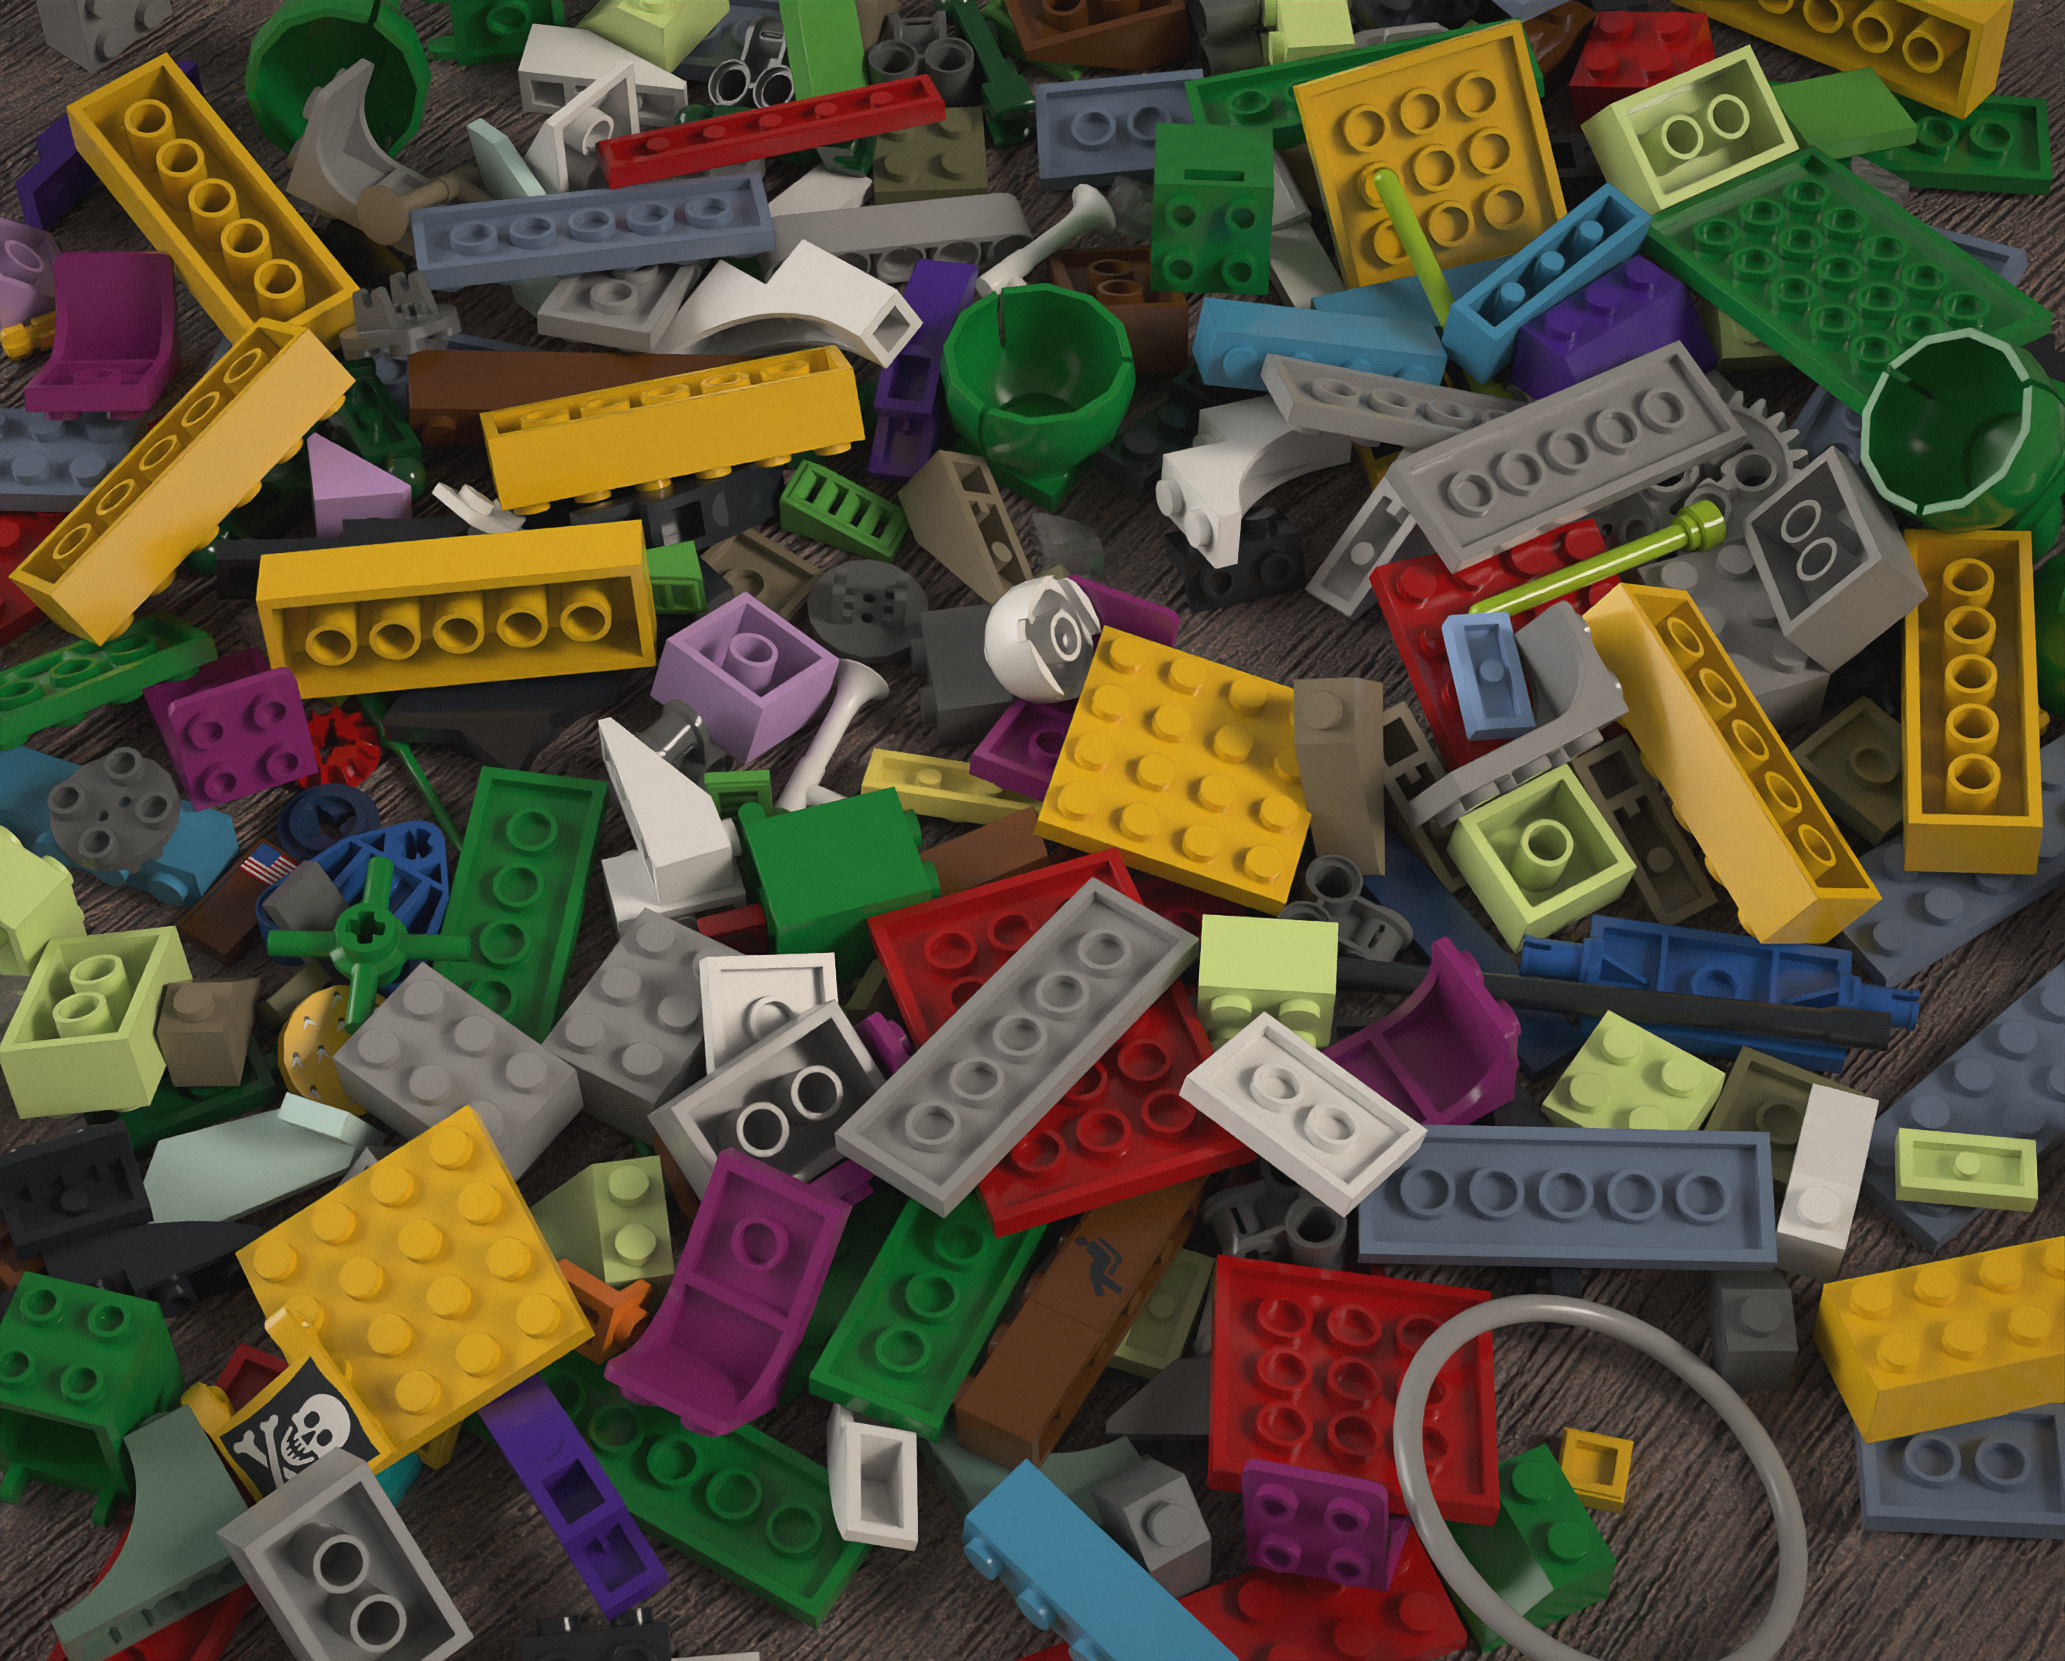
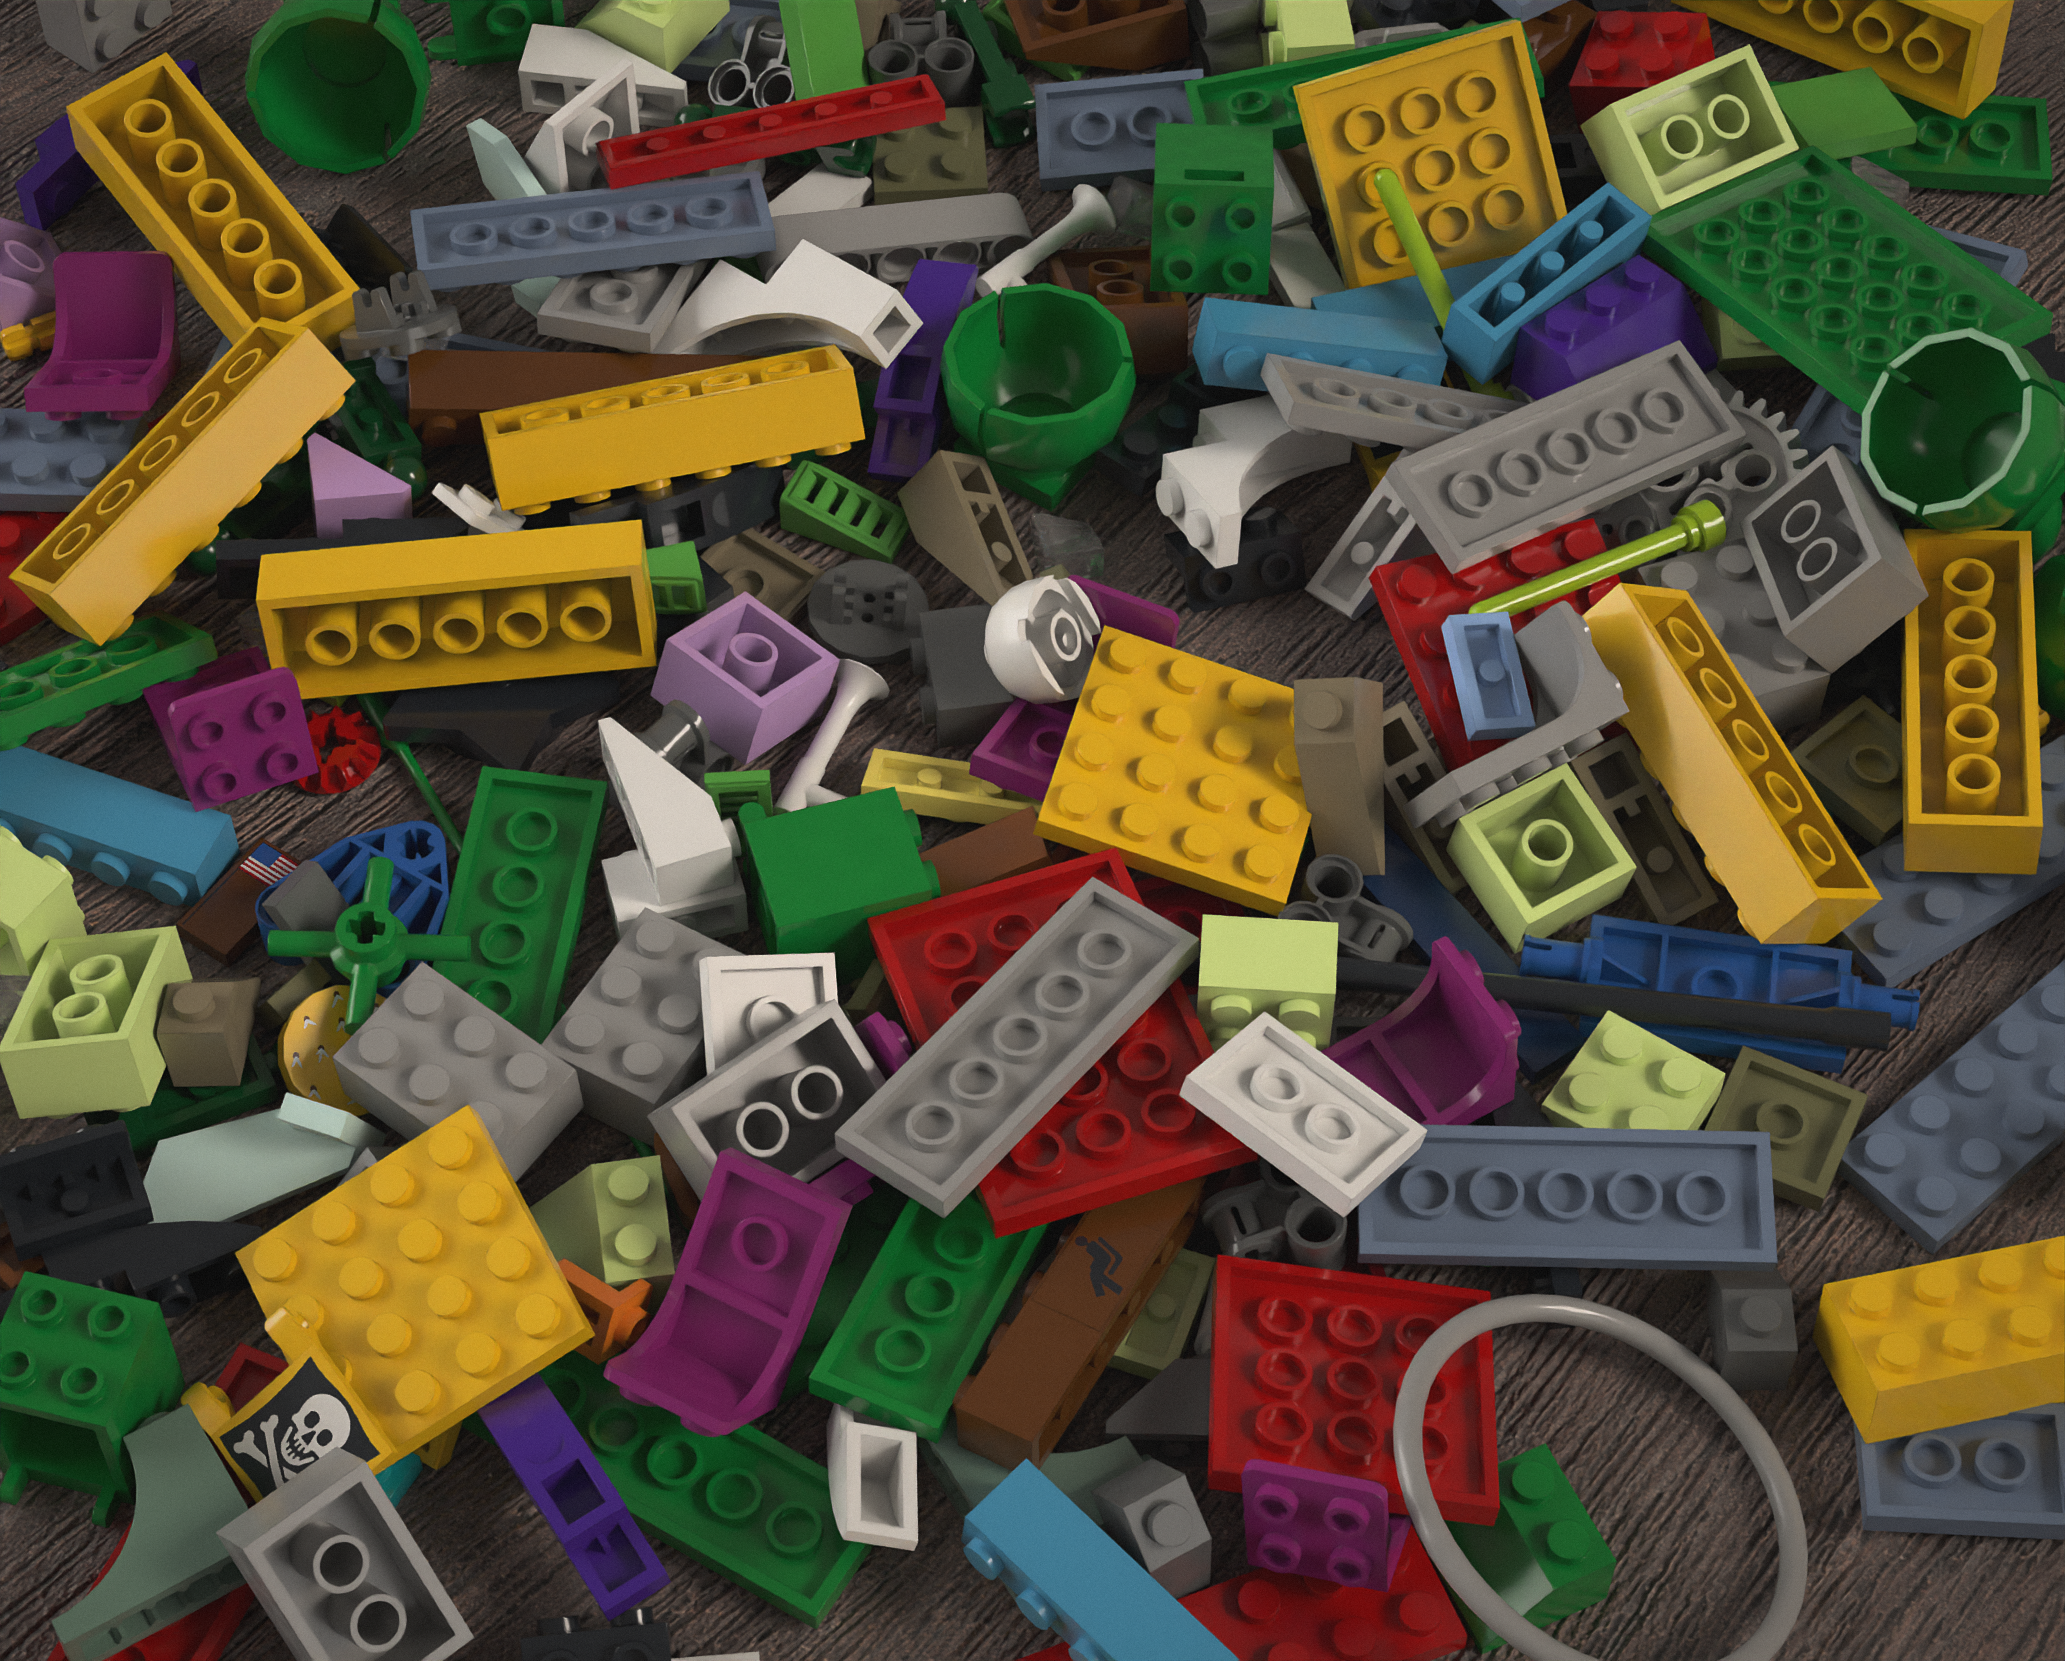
(115, 812): dark grey plate -> none
(336, 804): dark blue gear -> none
(342, 158): light grey bracket -> none
(385, 213): dark tan piece -> none
(739, 929): red tile -> none
(1596, 1467): yellow tile -> none
(1824, 1182): white slope -> none
(1966, 1170): yellowish green plate -> none

